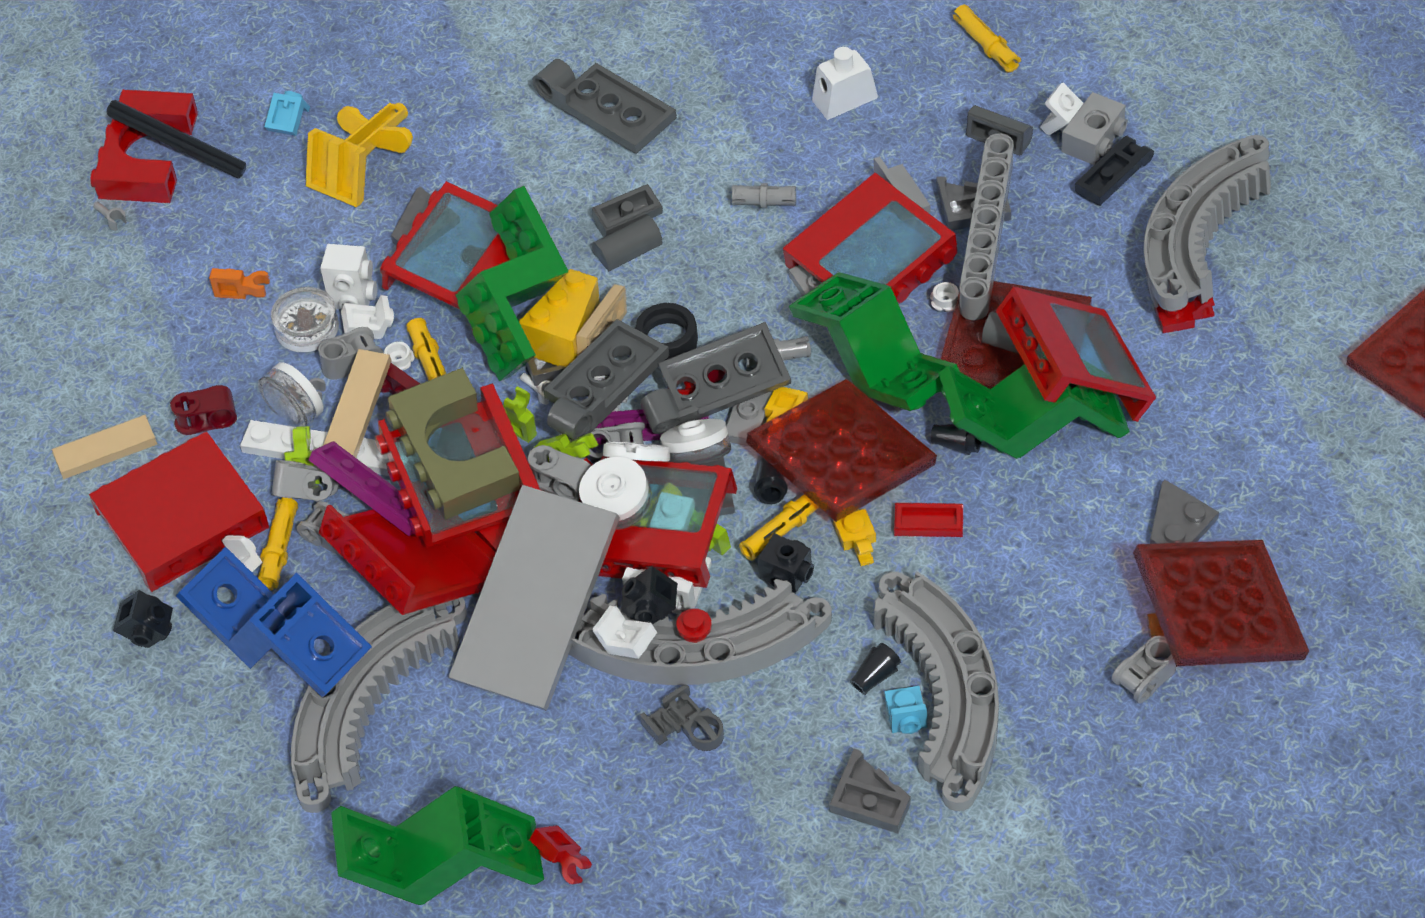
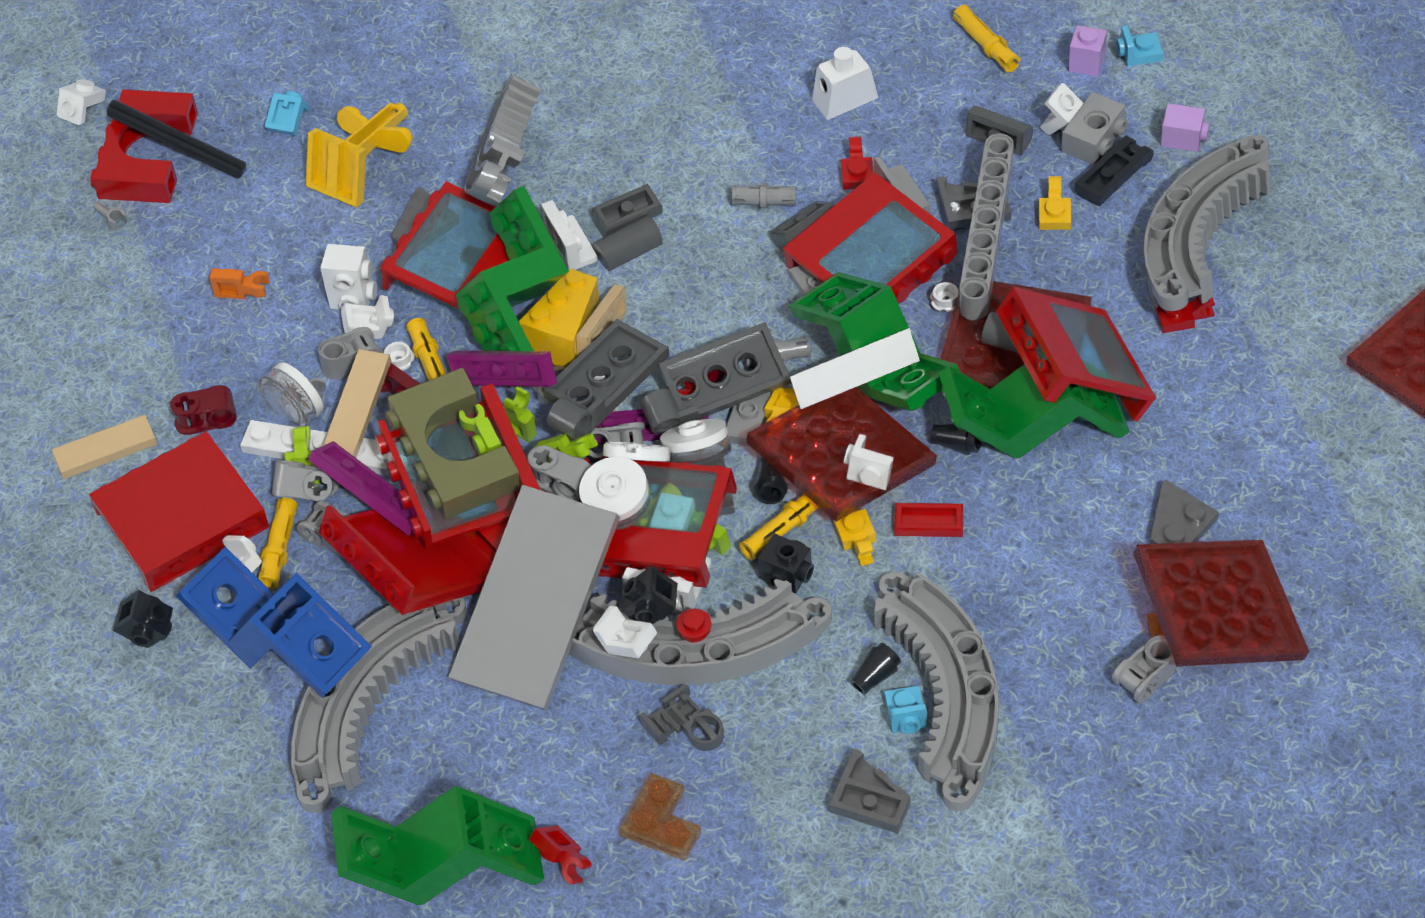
(76, 97): none -> white bracket
(304, 319): clear piece -> none
(485, 437): none -> lime plate
(501, 141): none -> light grey gear
(505, 367): none -> magenta tile
(558, 86): dark grey hinge -> none
(567, 237): none -> white bracket
(652, 820): none -> clear orange plate
(671, 314): black tyre -> none
(798, 223): none -> dark grey brick
(854, 368): none -> white sticker
(856, 168): none -> red plate
(867, 466): none -> white bracket
(1054, 210): none -> yellow plate
(1087, 50): none -> lavender brick
(1138, 48): none -> medium azure bracket
(1184, 127): none -> lavender brick

